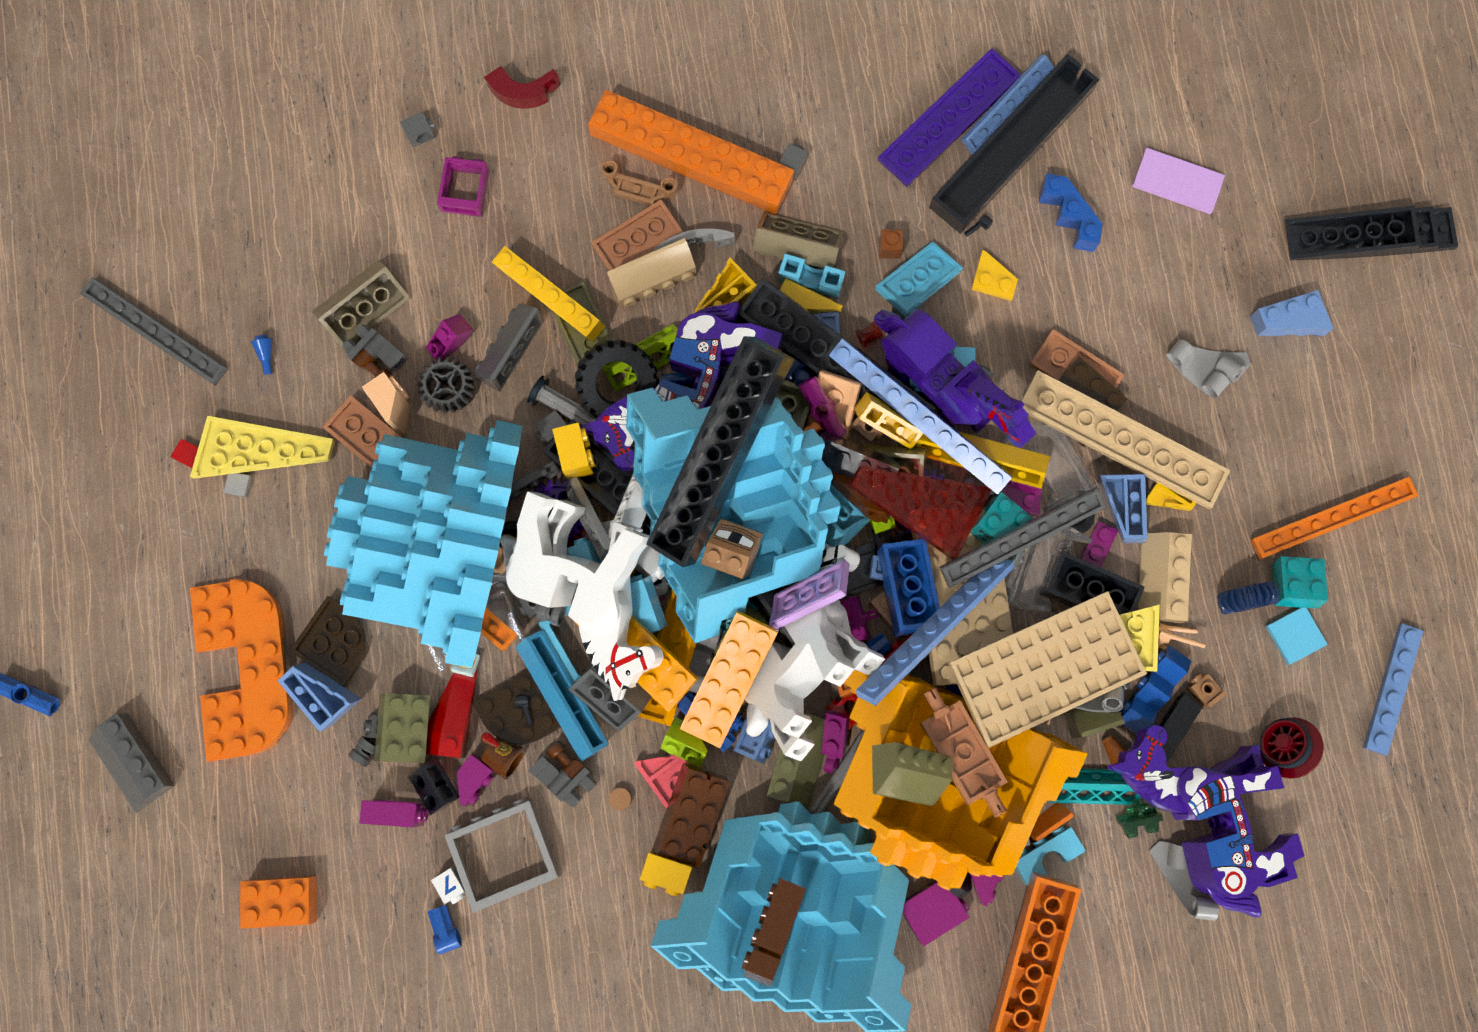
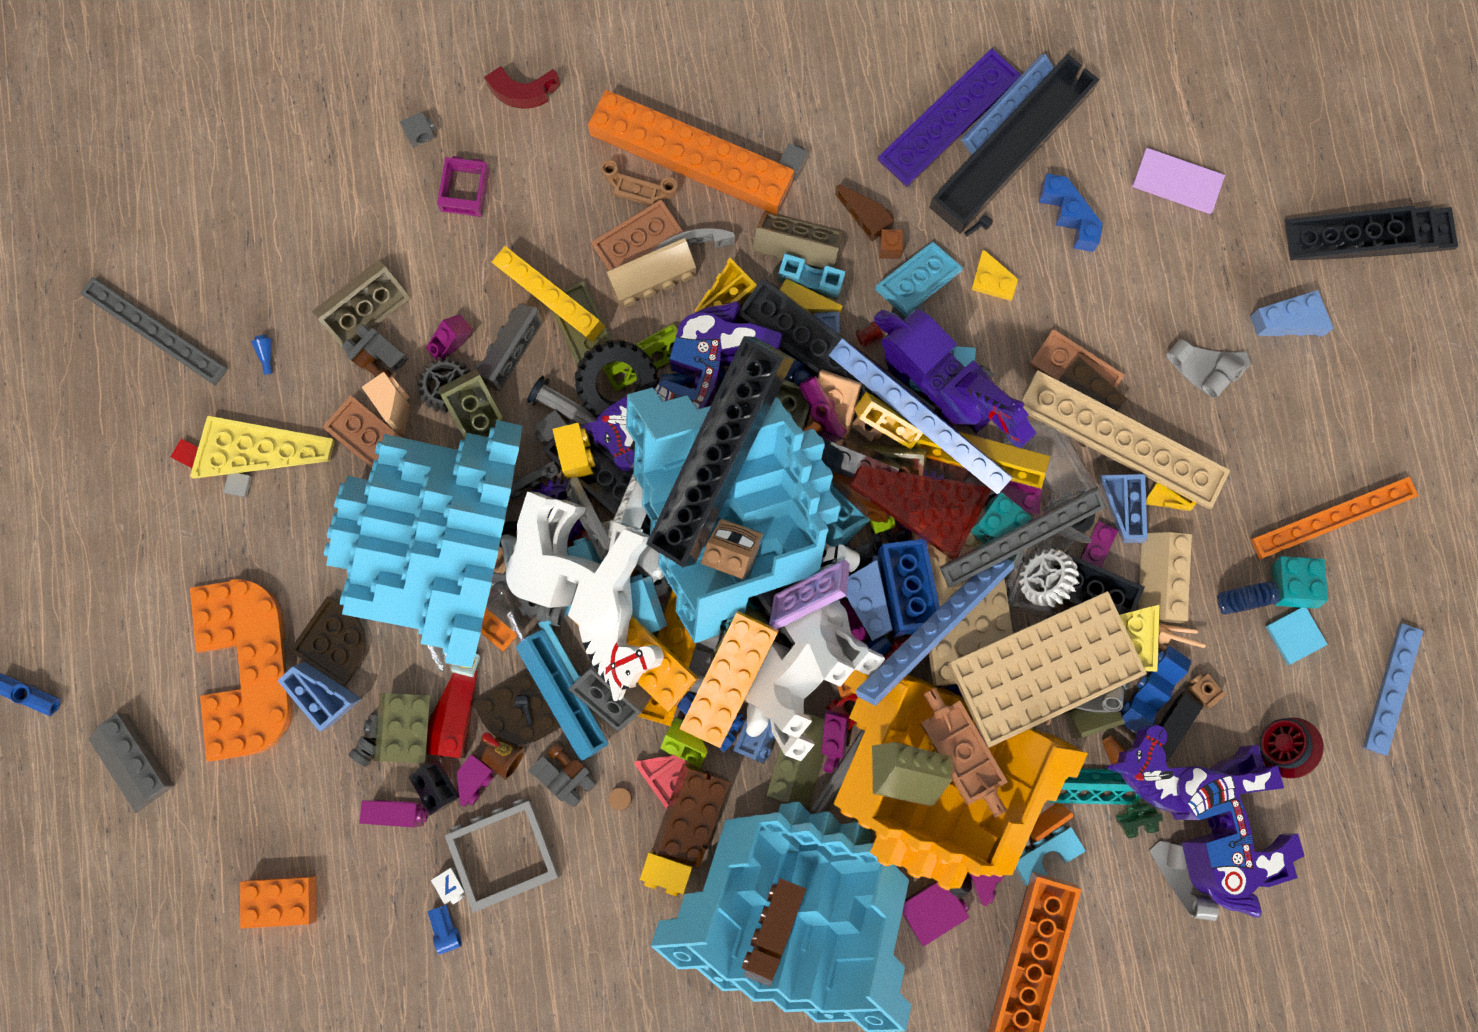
(471, 404): none -> olive brick
(867, 213): none -> reddish brown slope
(869, 600): none -> medium blue wedge
(1056, 583): none -> white gear

